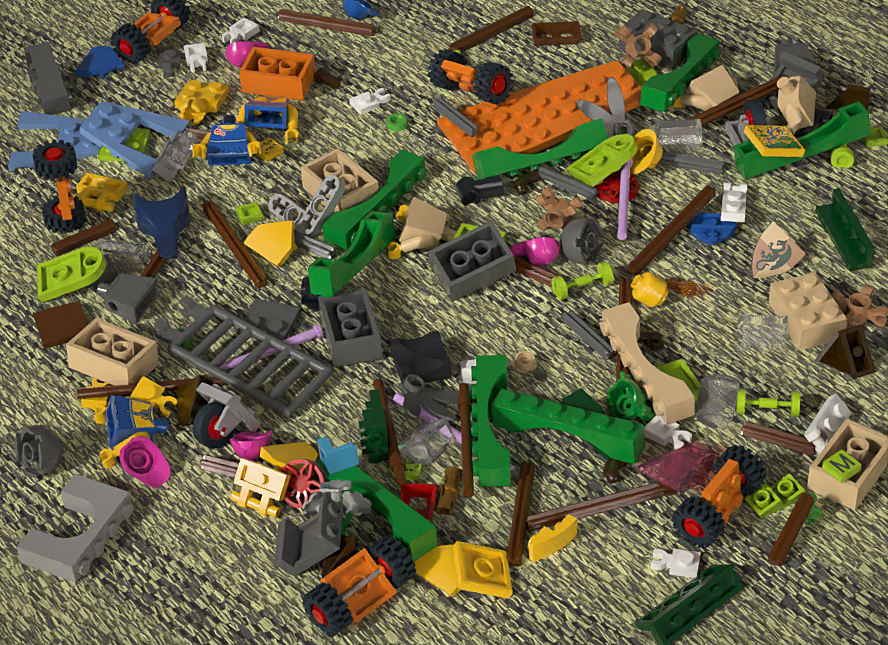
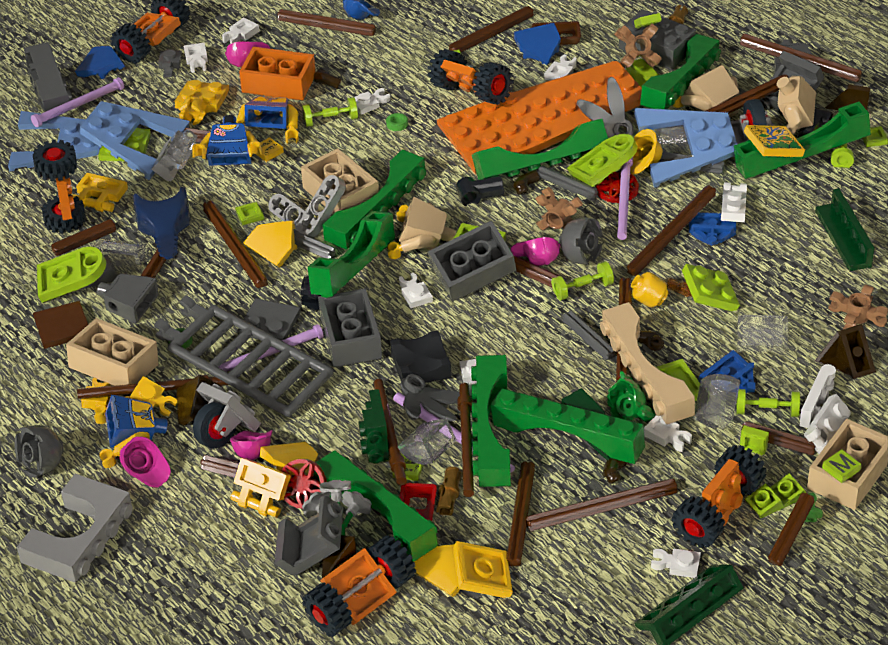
(37, 120): none -> lavender bar
(327, 112): none -> lime wheel
(337, 458): dark azure panel -> none
(415, 293): none -> white plate
(456, 116): dark grey axle -> none
(524, 362): tan plate -> none
(538, 42): none -> blue slope
(550, 541): yellow slope -> none
(560, 69): none -> white plate
(647, 20): none -> lime tile
(681, 467): clear pink slope -> none
(707, 134): none -> medium blue wing
(710, 287): none -> lime plate
(734, 366): none -> blue slope
(754, 439): none -> lime tile
(774, 253): shield -> none
(809, 308): tan brick -> none
(818, 394): none -> white plate
(826, 65): none -> reddish brown axle

